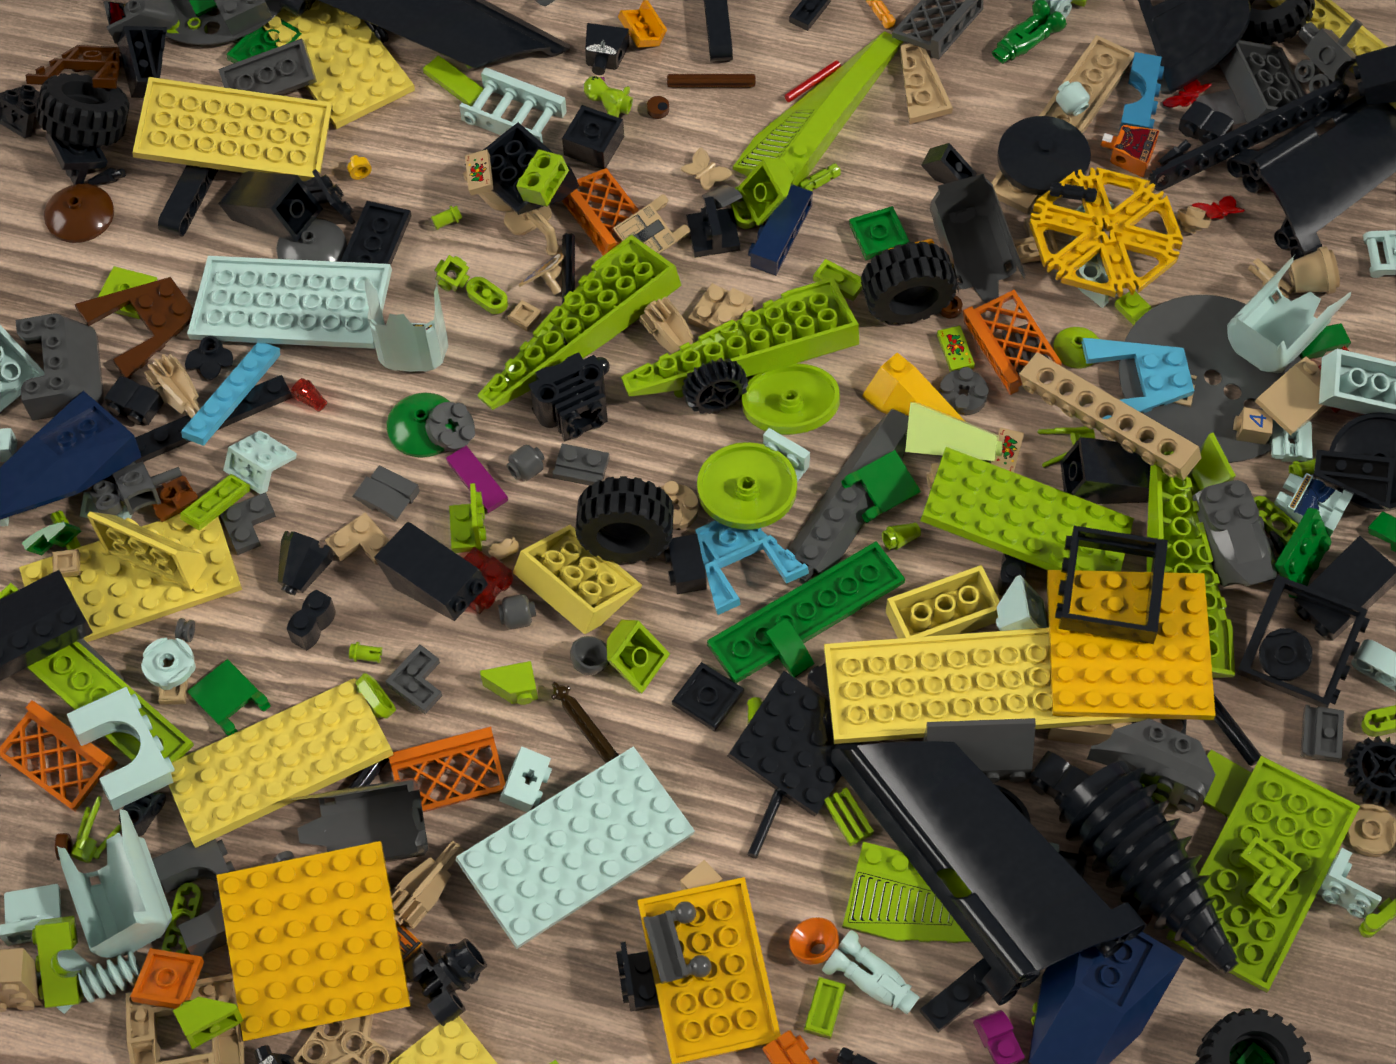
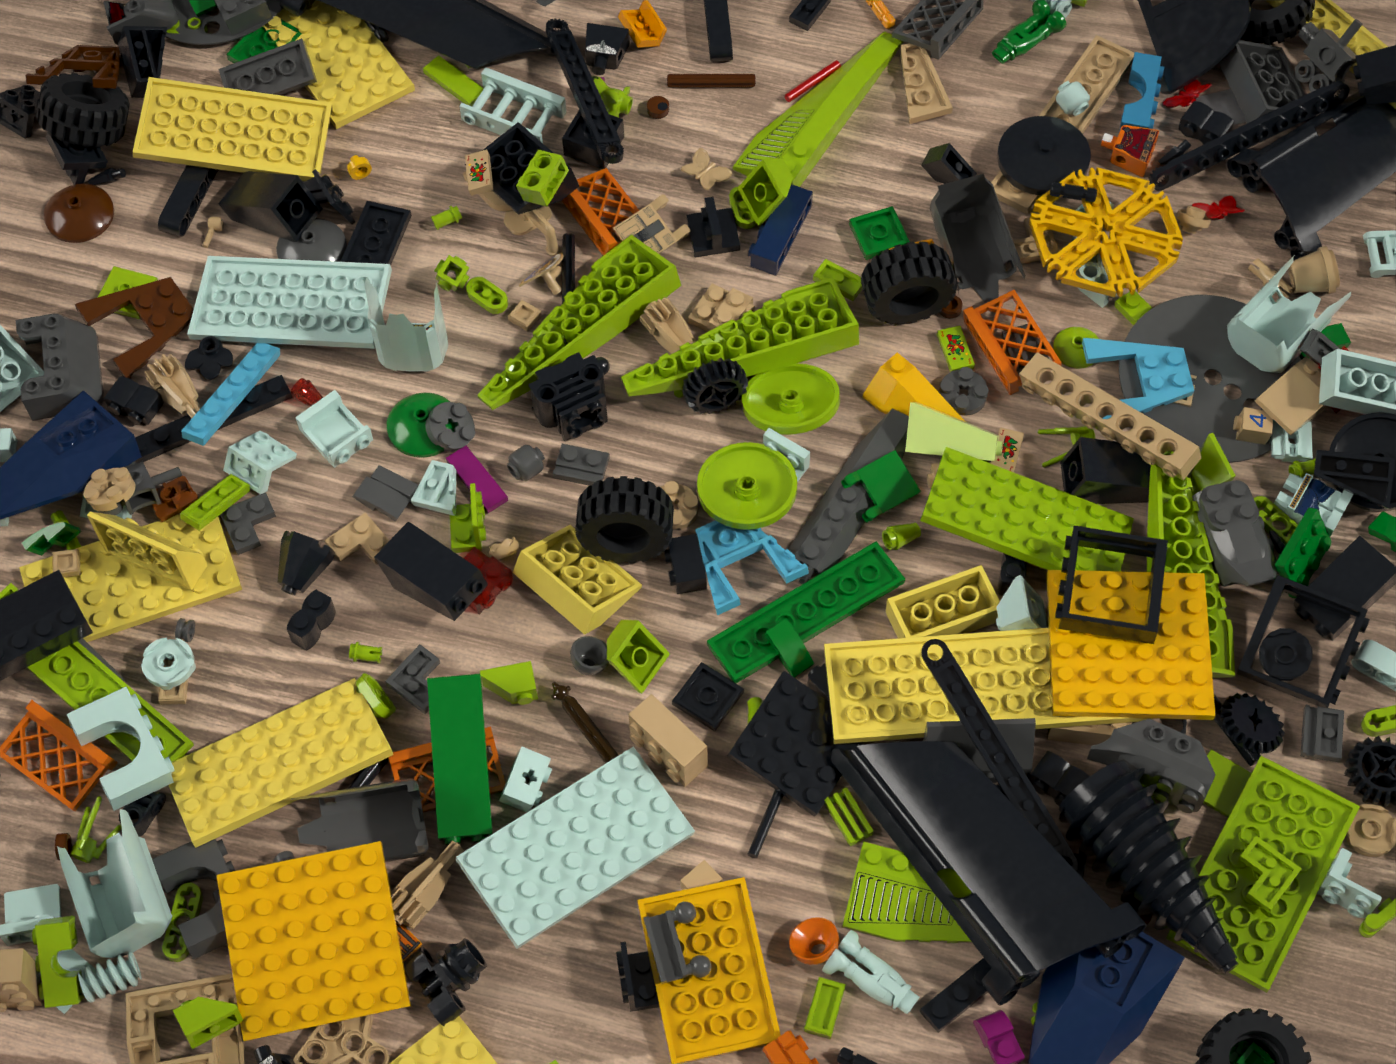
(109, 488): none -> tan plate
(167, 978): orange plate -> none
(214, 224): none -> tan hand
(224, 693): green flag -> none
(333, 429): none -> light aqua panel
(437, 489): none -> light aqua wing
(459, 758): none -> green brick
(516, 611): dark grey head -> none
(584, 91): none -> black plate
(667, 741): none -> tan brick
(723, 195): dark grey slope -> none
(821, 177): lime axle -> none
(993, 746): none -> black plate
(1236, 721): none -> black gear
(1317, 346): none -> dark grey plate

